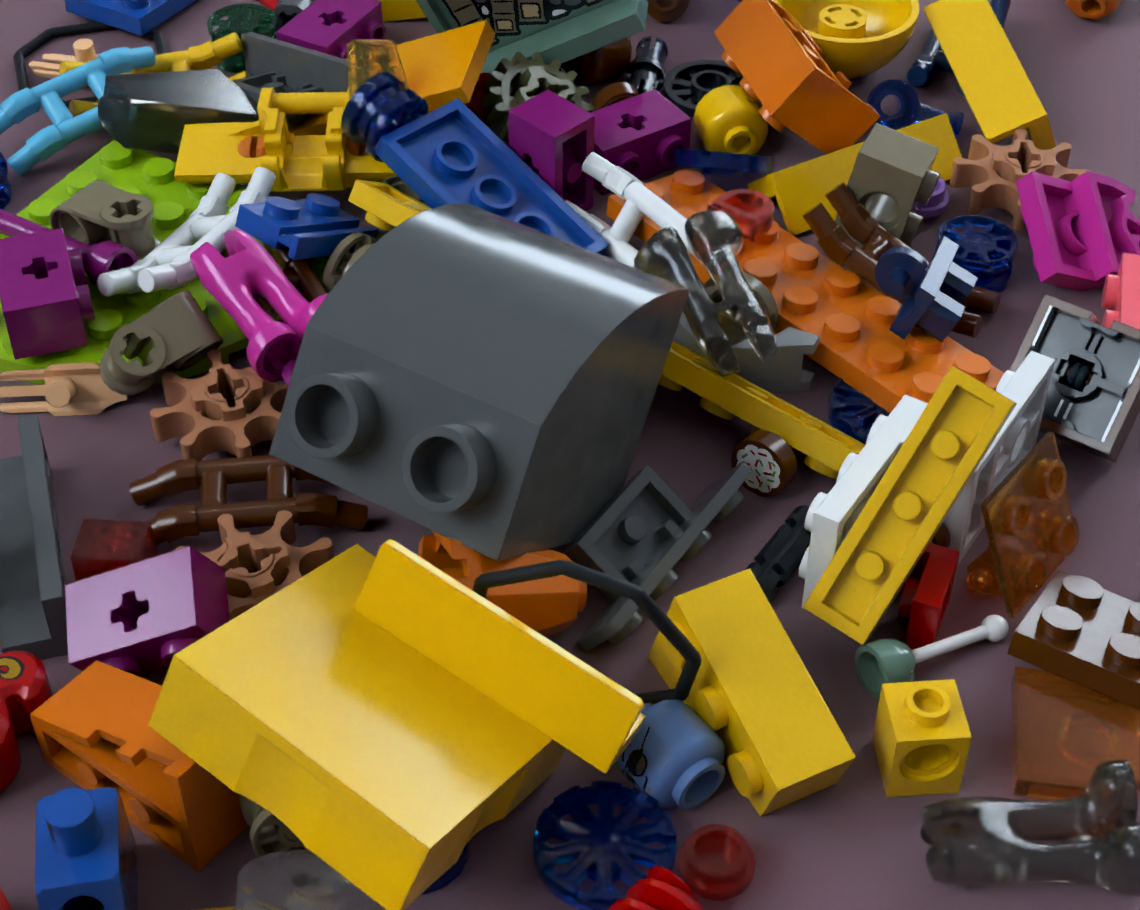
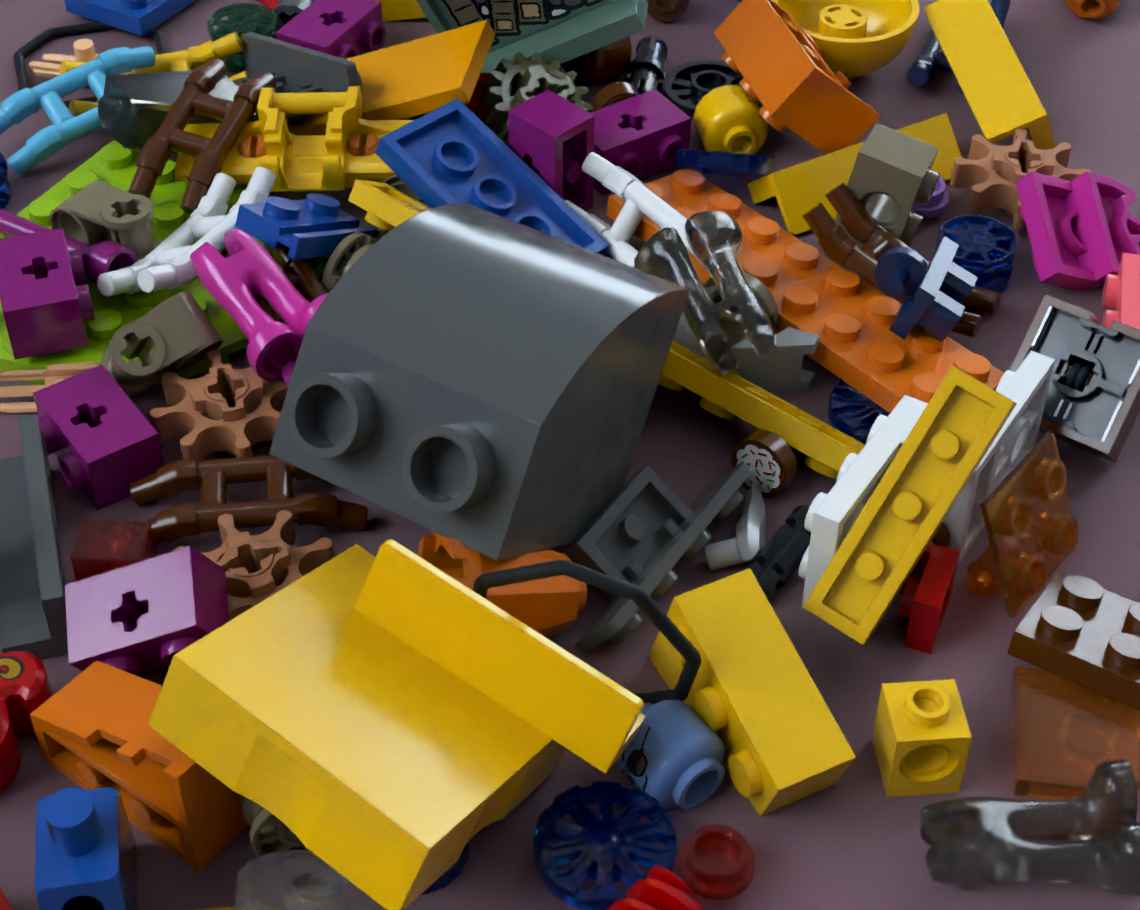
(97, 435): none -> magenta brick
(209, 151): none -> reddish brown piece
(369, 58): clear yellow piece -> none
(380, 108): clear blue wheel -> none
(749, 535): none -> light grey bar
(750, 209): clear red tile -> none
(895, 662): sand green hinge -> none
(909, 108): clear blue bar -> none

